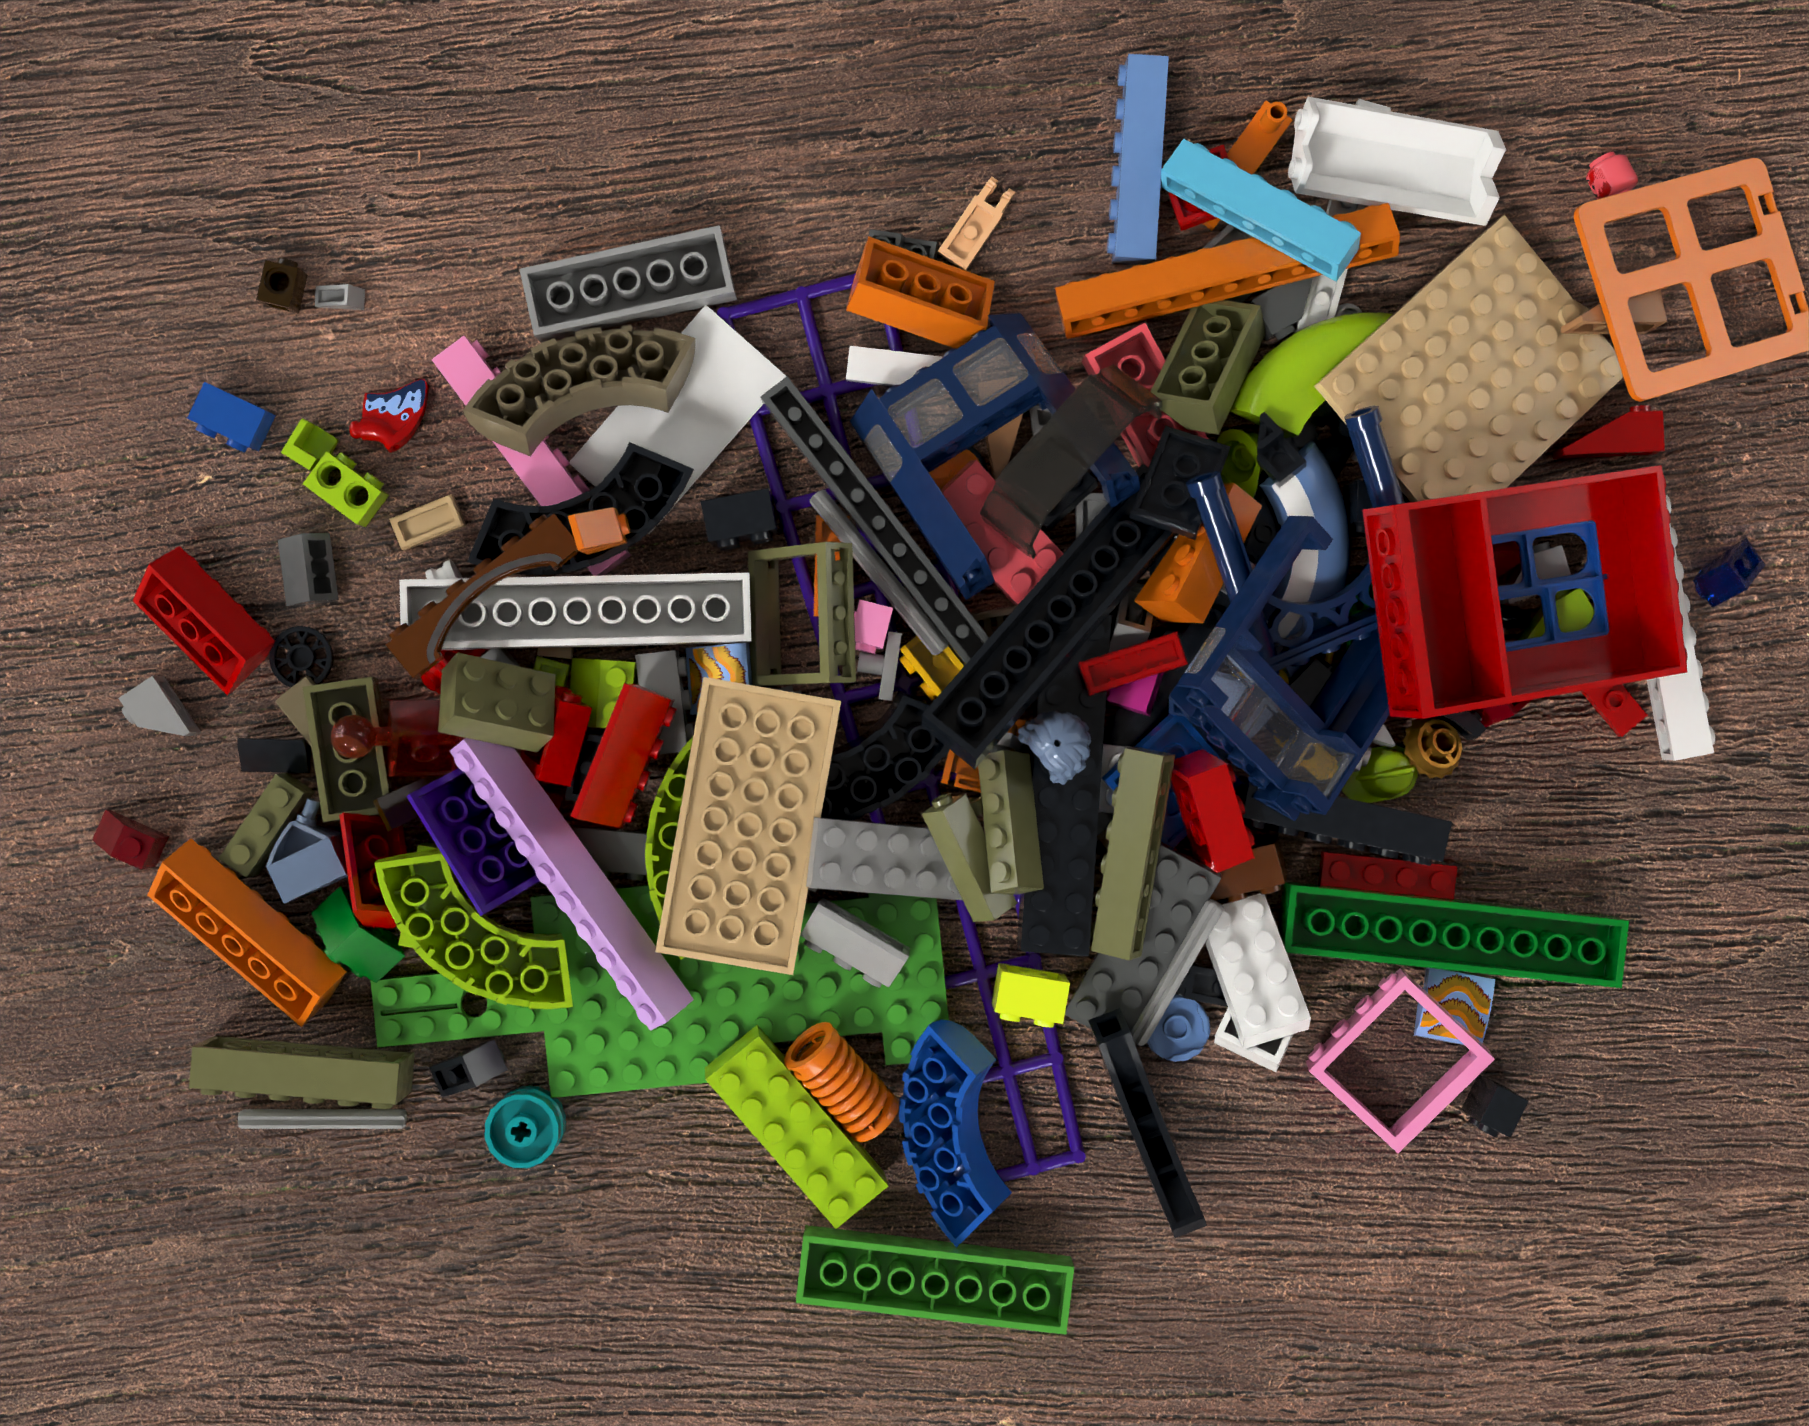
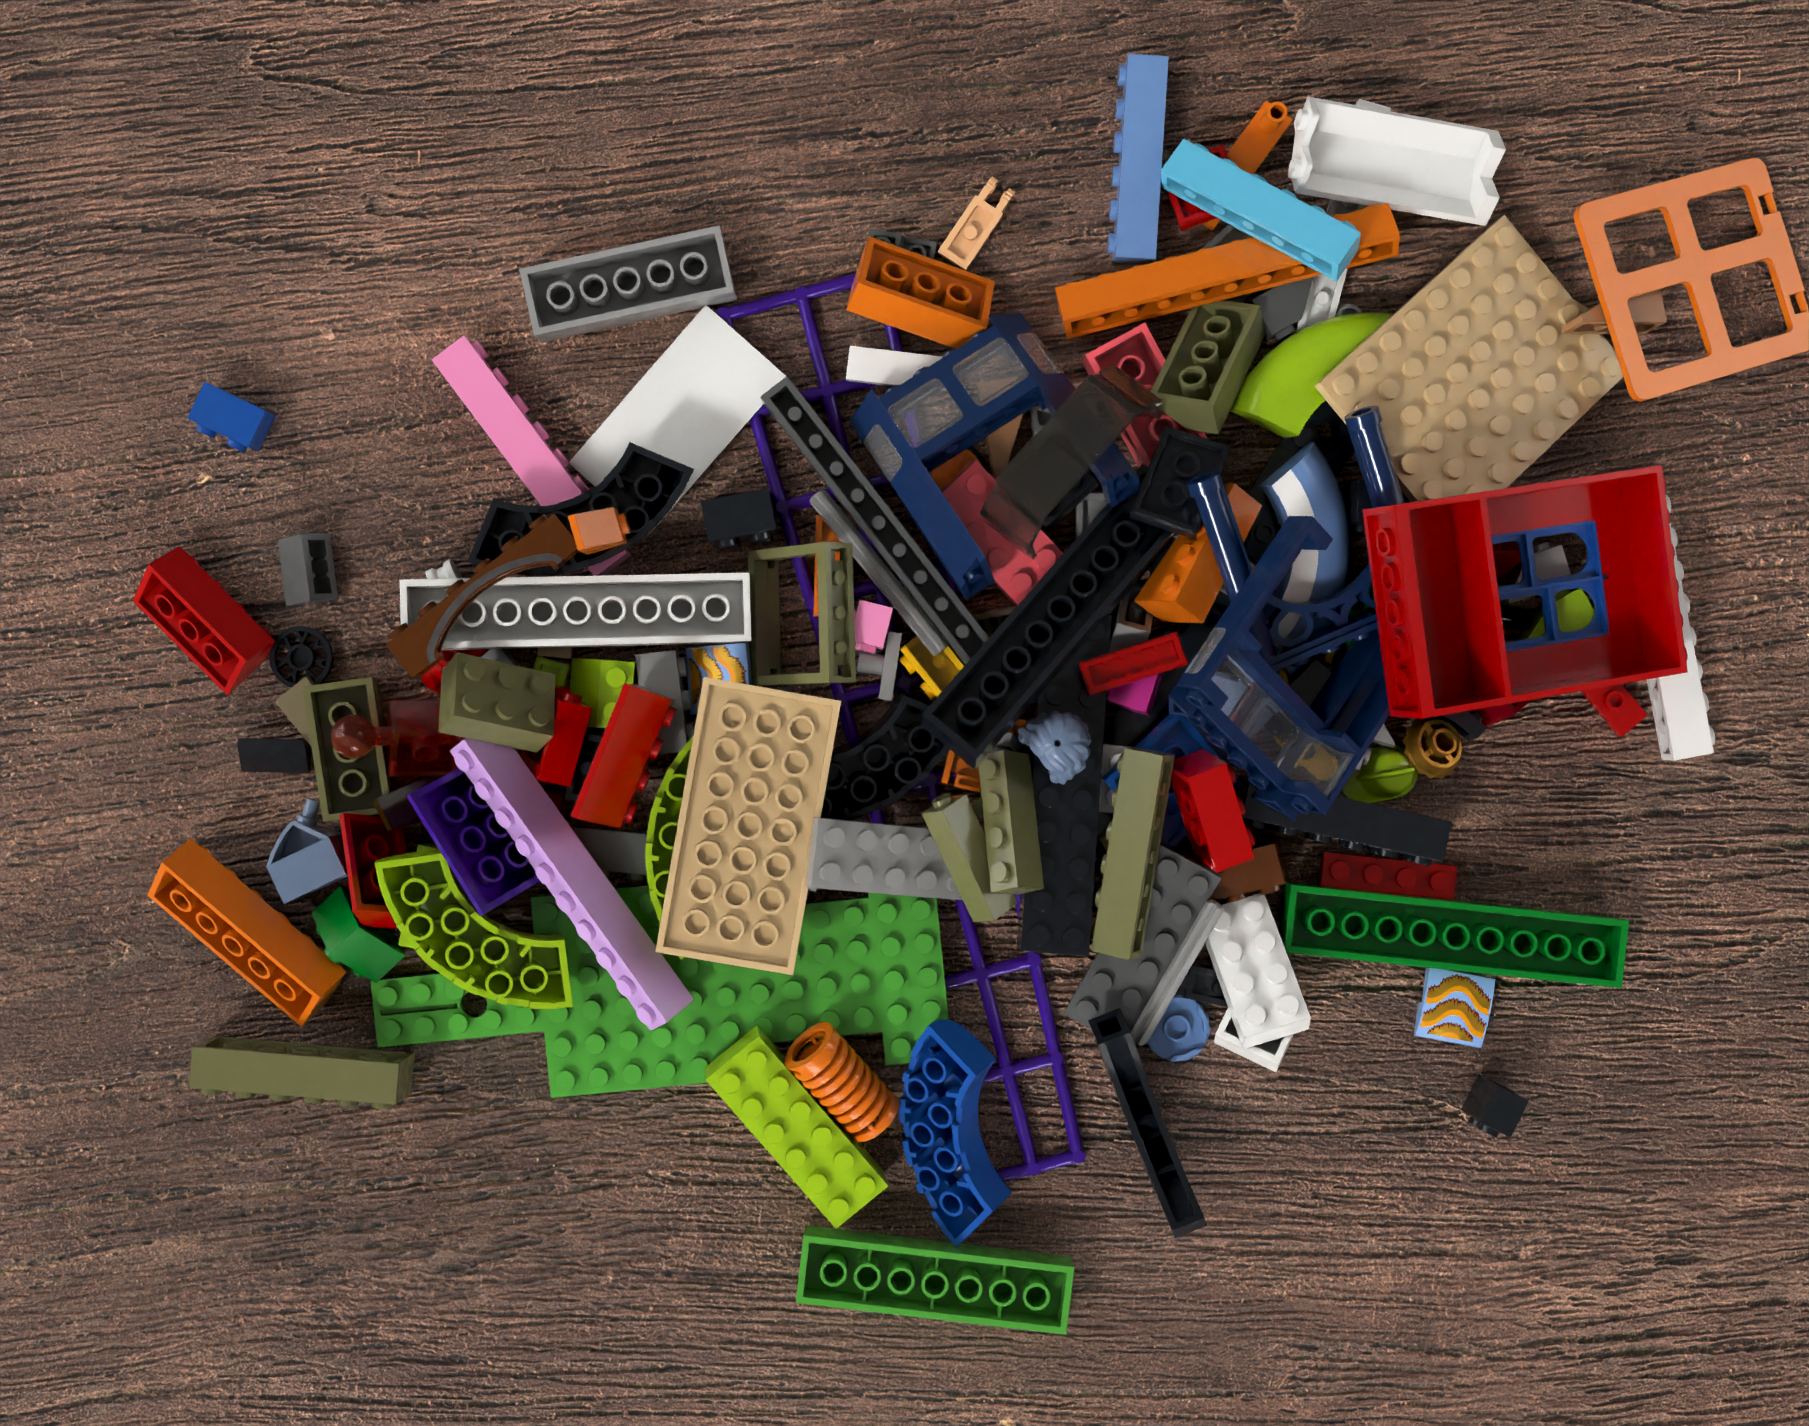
(129, 840): dark red slope -> none
(157, 708): light grey slope -> none
(268, 818): olive brick -> none
(291, 297): dark brown brick -> none
(309, 444): lime panel -> none
(322, 1119): light grey axle -> none
(340, 297): light grey piece -> none
(343, 493): lime brick -> none
(392, 415): red arm -> none
(427, 522): tan tile -> none
(468, 1068): black slope -> none
(511, 1141): teal wheel -> none
(577, 377): dark tan brick -> none
(854, 943): light grey slope -> none
(1030, 995): neon yellow brick -> none
(1242, 460): lime piece -> none
(1275, 454): black slope -> none
(1437, 1097): bright pink window -> none
(1611, 175): coral head -> none
(1630, 434): red slope -> none
(1729, 573): clear blue slope -> none

